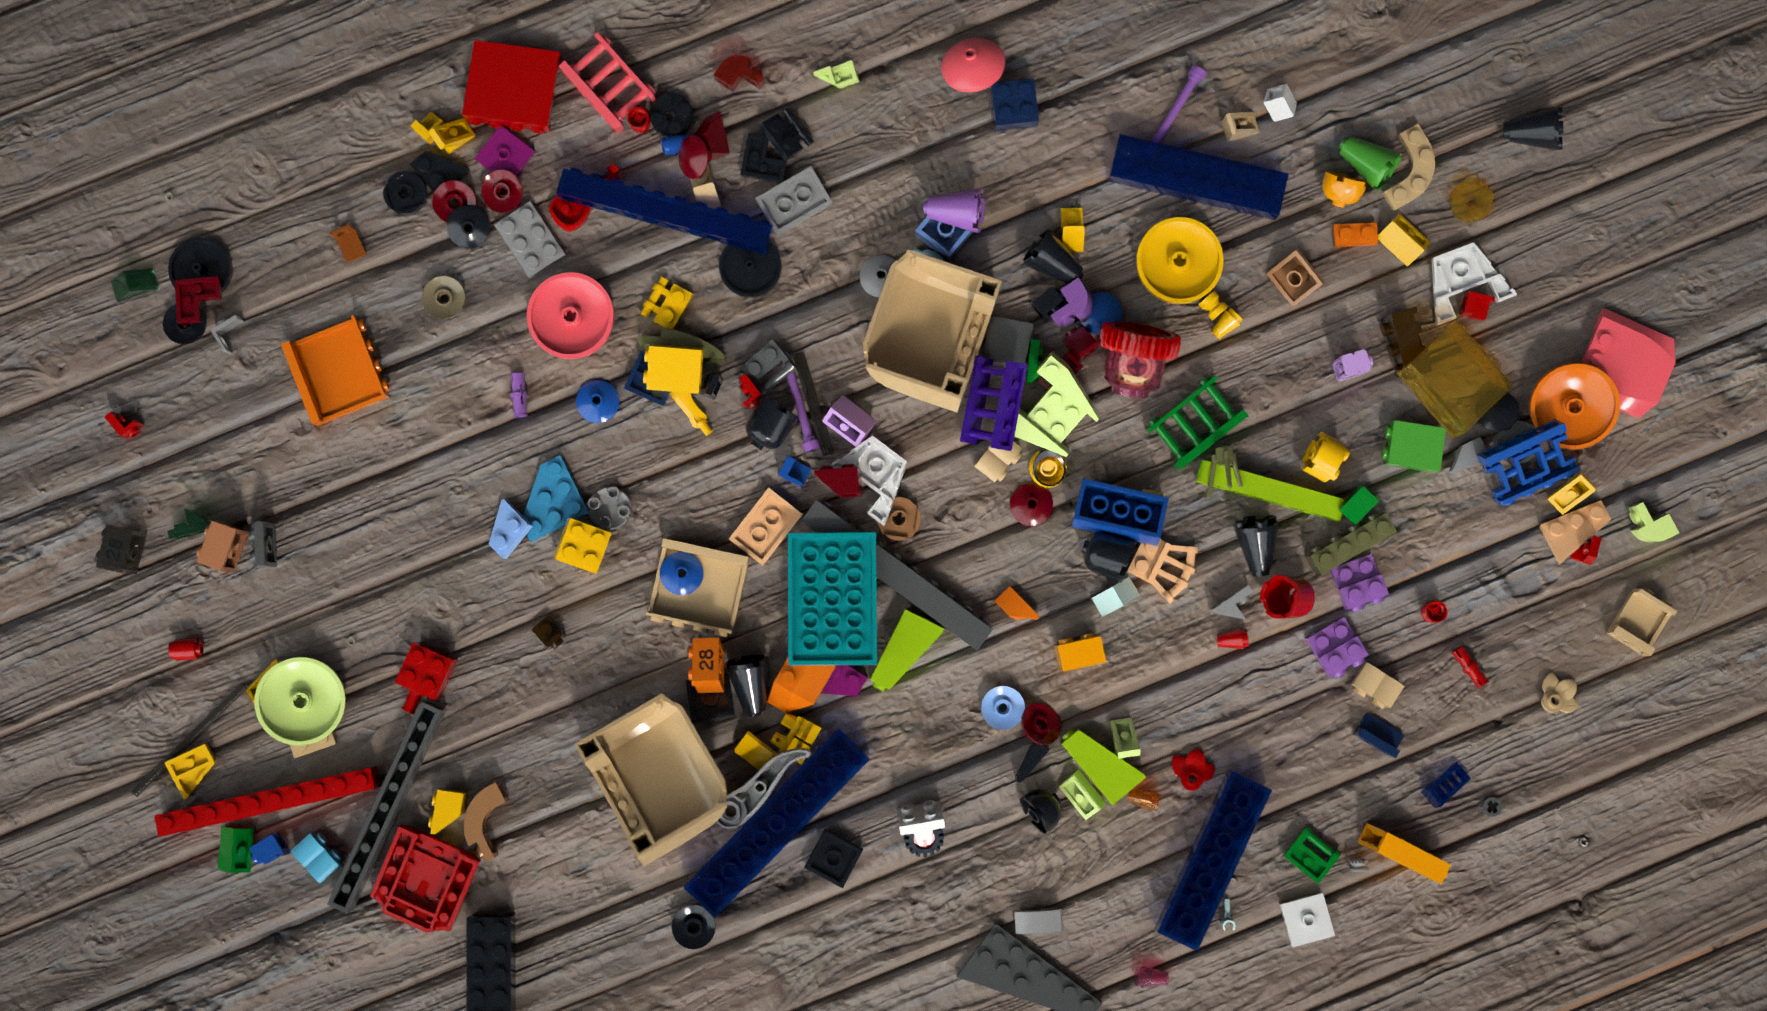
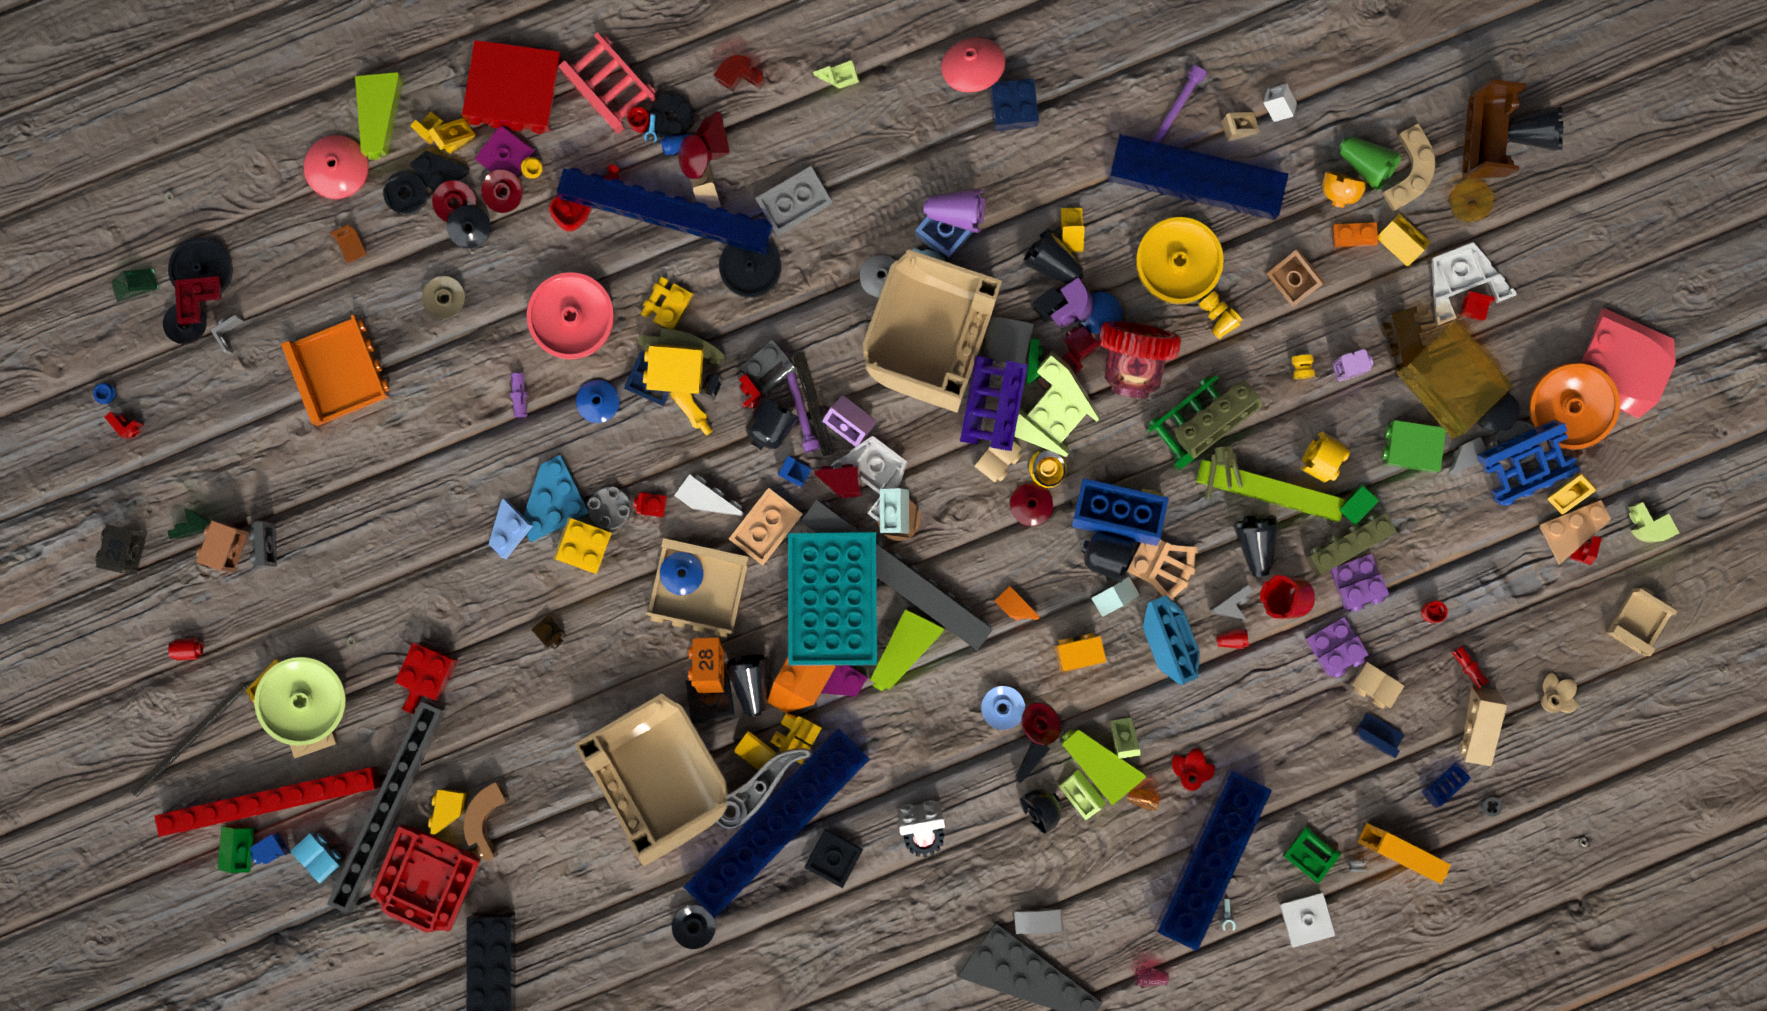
(104, 393): none -> blue plate
(190, 768): yellow wing -> none
(343, 178): none -> coral dish
(377, 109): none -> lime slope
(530, 240): light grey plate -> none
(531, 167): none -> yellow plate
(650, 504): none -> red bracket
(652, 128): none -> dark azure hand
(700, 497): none -> white slope
(755, 163): black plate -> none
(781, 136): black plate -> none
(894, 510): none -> light aqua panel
(1171, 640): none -> dark azure wedge
(1218, 418): none -> olive brick
(1302, 371): none -> yellow wheel
(1482, 726): none -> tan wedge
(1488, 130): none -> reddish brown windscreen

